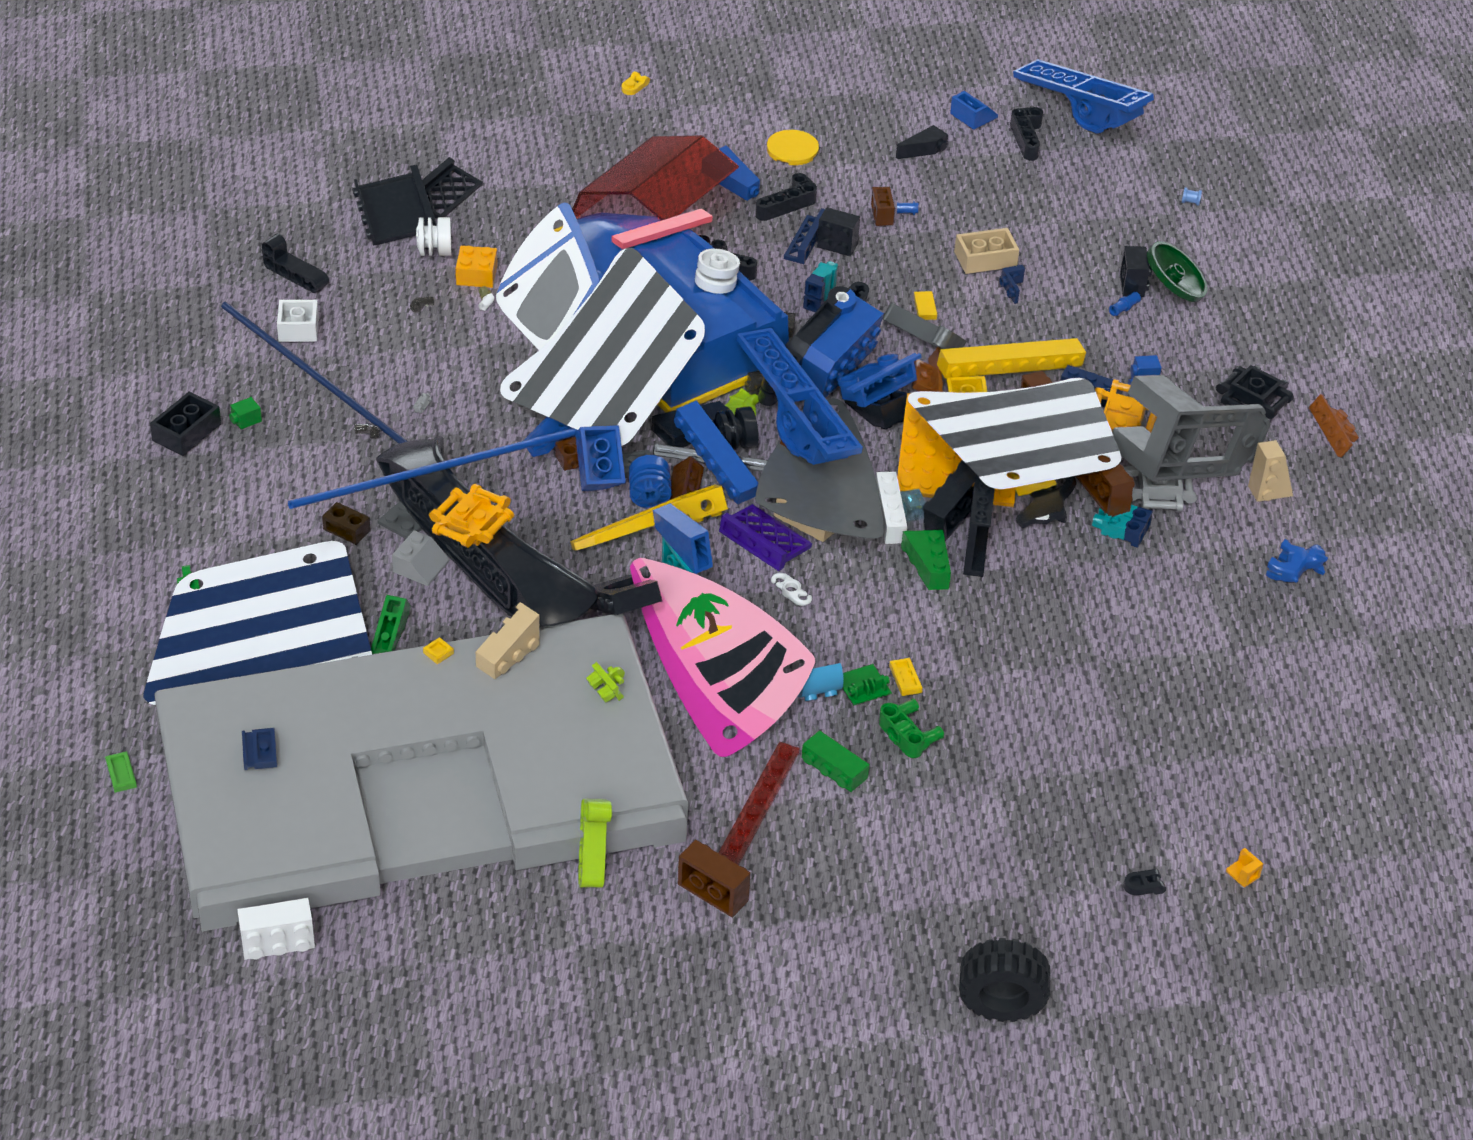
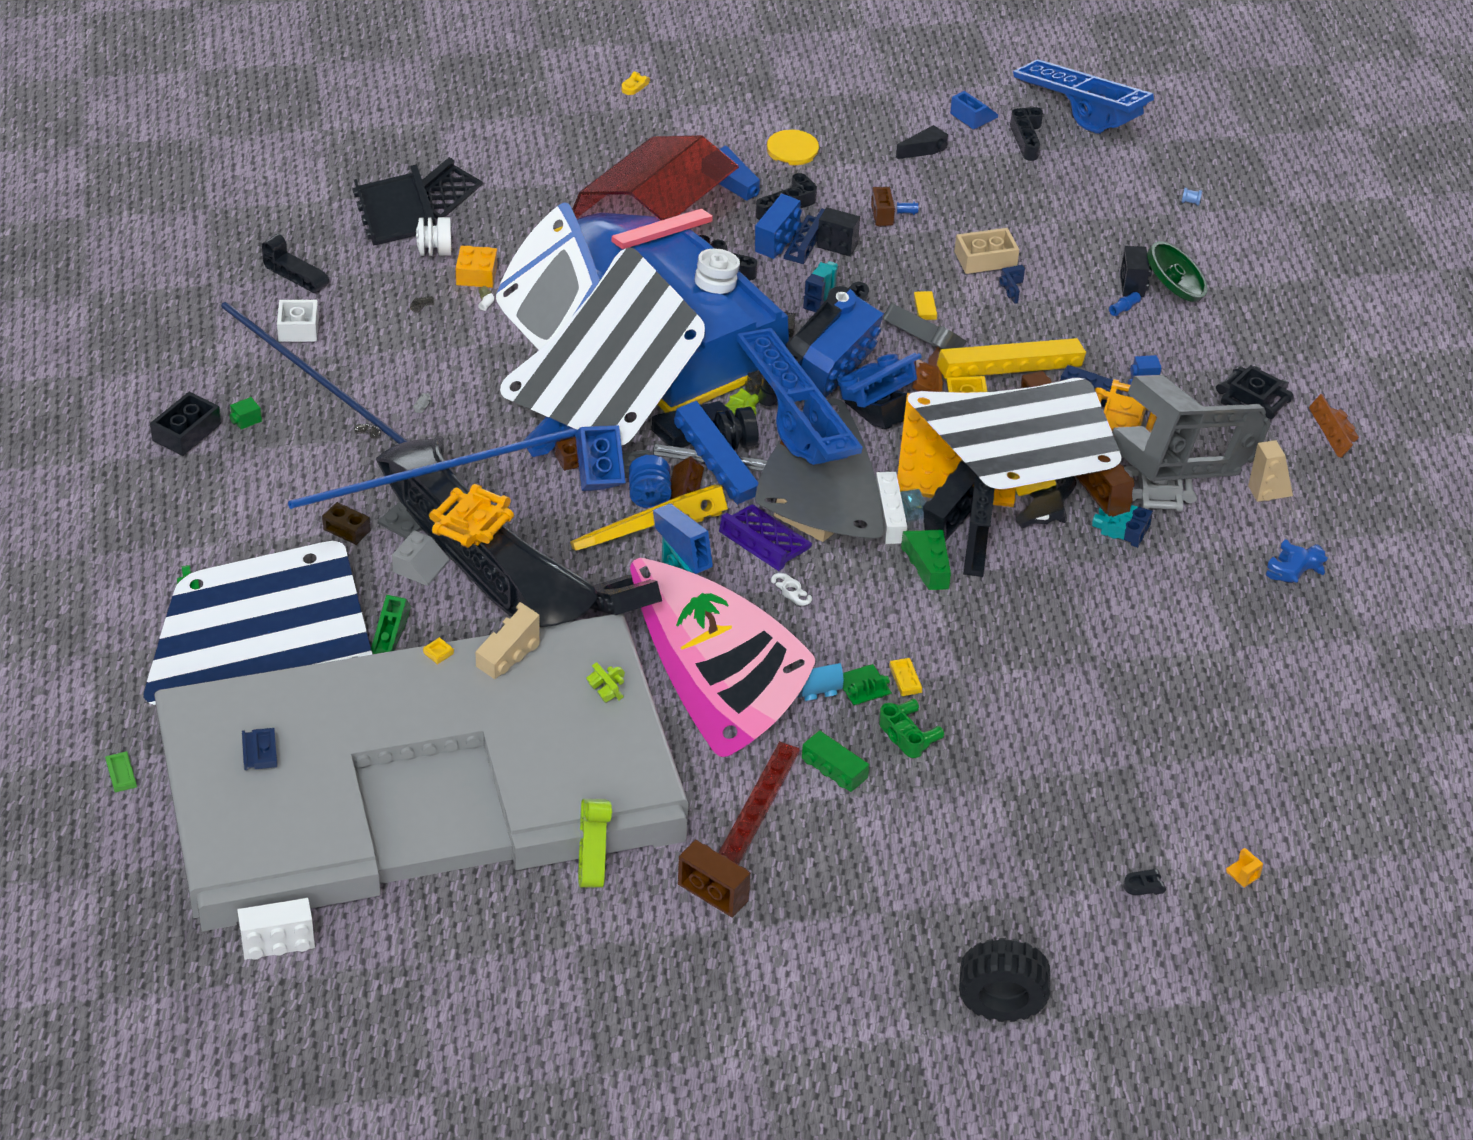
(778, 226): none -> blue piece

